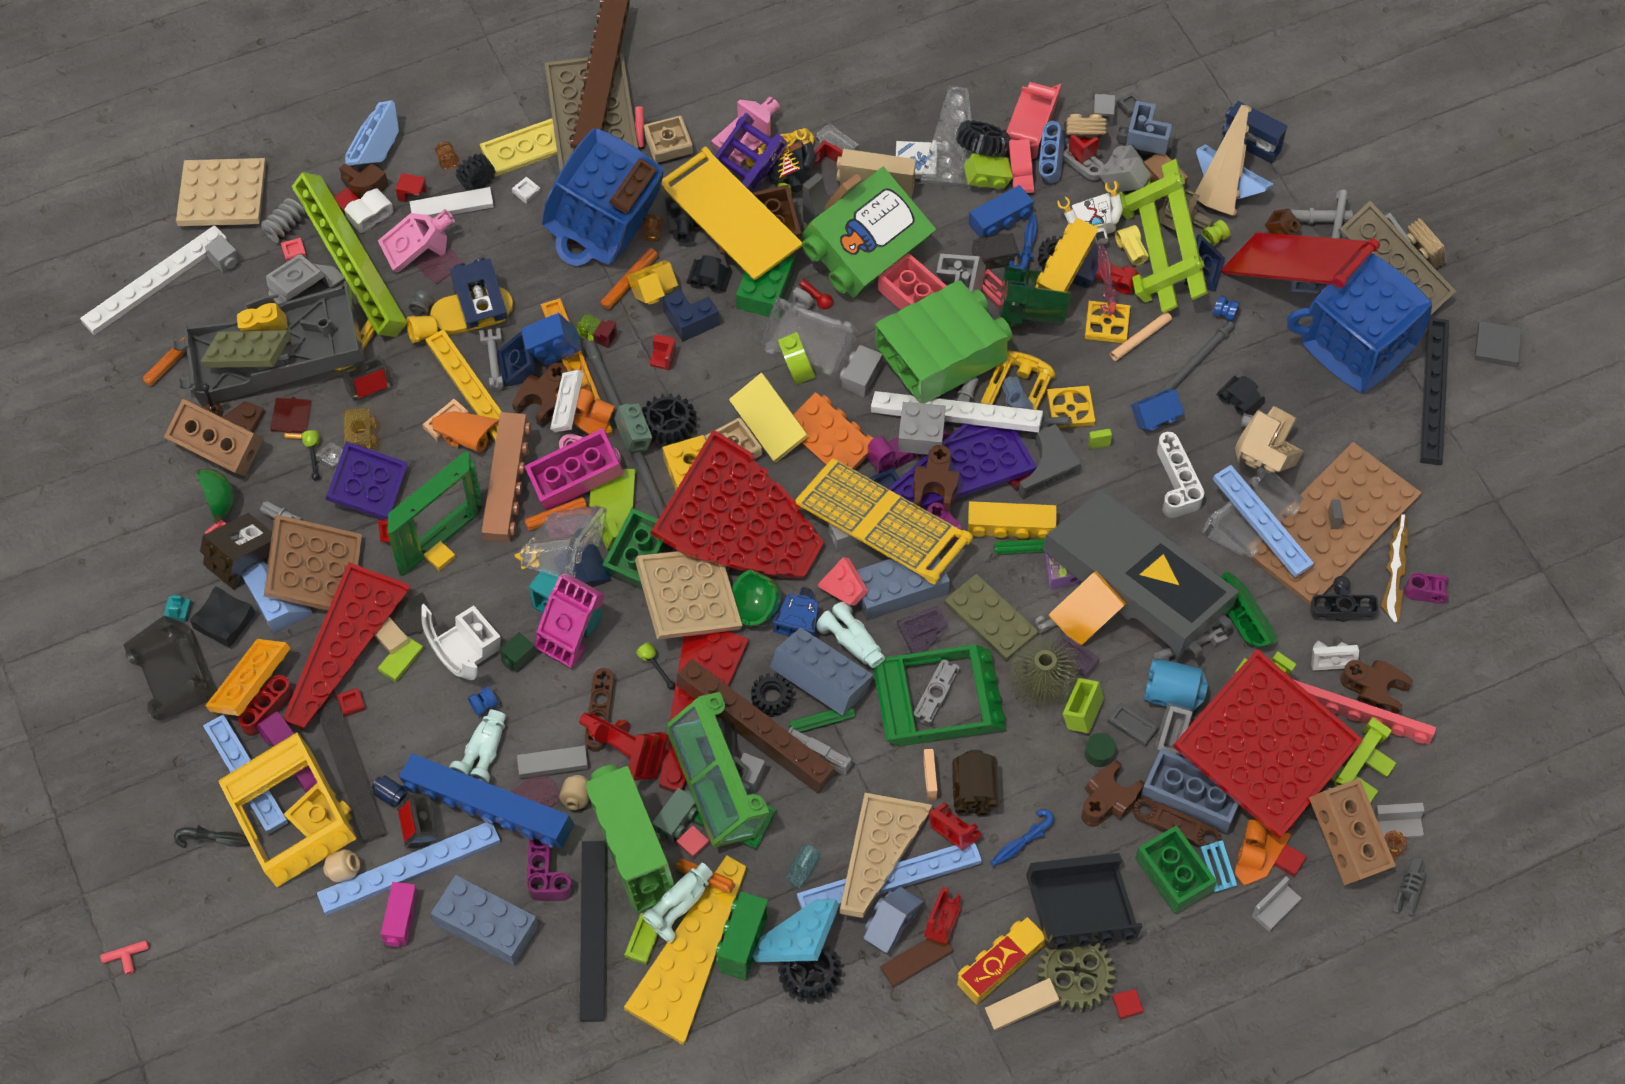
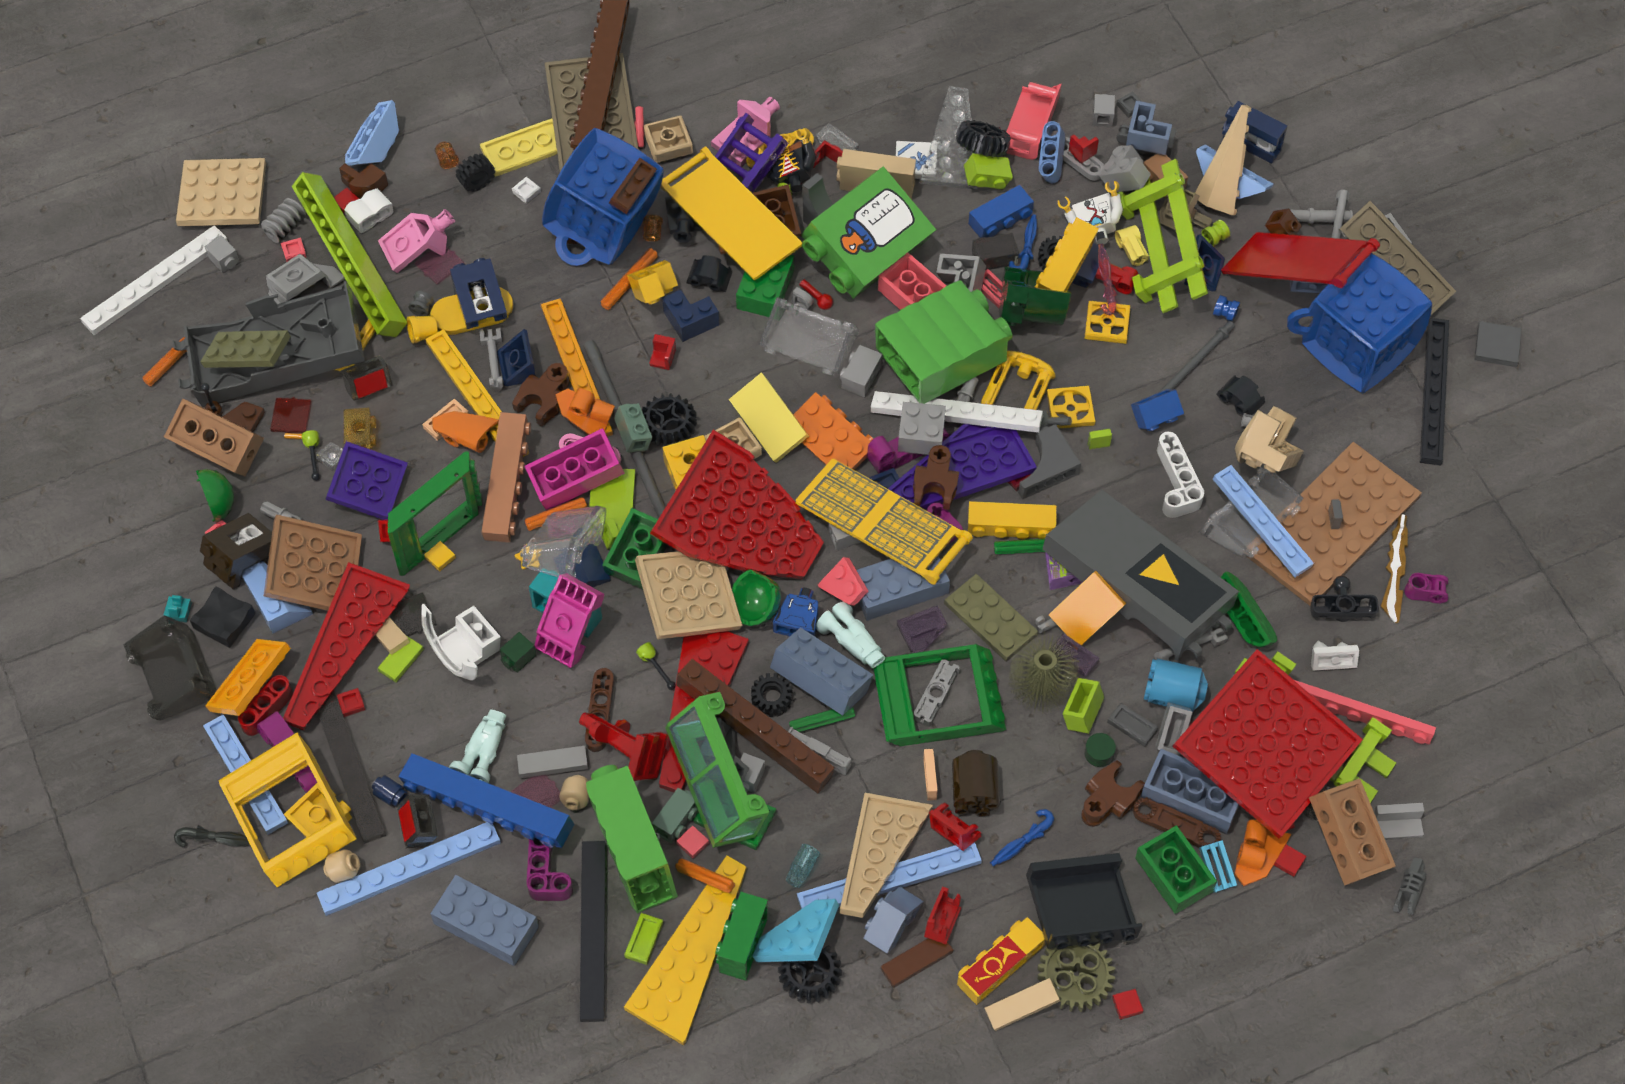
(125, 955): coral piece -> none
(265, 318): yellow brick -> none
(399, 914): dark pink brick -> none
(408, 185): red panel -> none
(454, 203): white tile -> none
(483, 701): blue wheel -> none
(551, 339): blue brick -> none
(566, 401): white tile -> none
(597, 330): leg -> none
(678, 901): light aqua piece -> none
(796, 358): lime brick -> none
(844, 189): medium nougat tile -> none
(1015, 393): sand blue piece -> none
(1021, 164): coral piece -> none
(1089, 127): tan brick -> none
(1140, 336): light nougat piece -> none
(1276, 905): light grey panel -> none
(1373, 682): reddish brown piece -> none
(1396, 842): clear orange bush -> none
(1427, 243): tan brick -> none

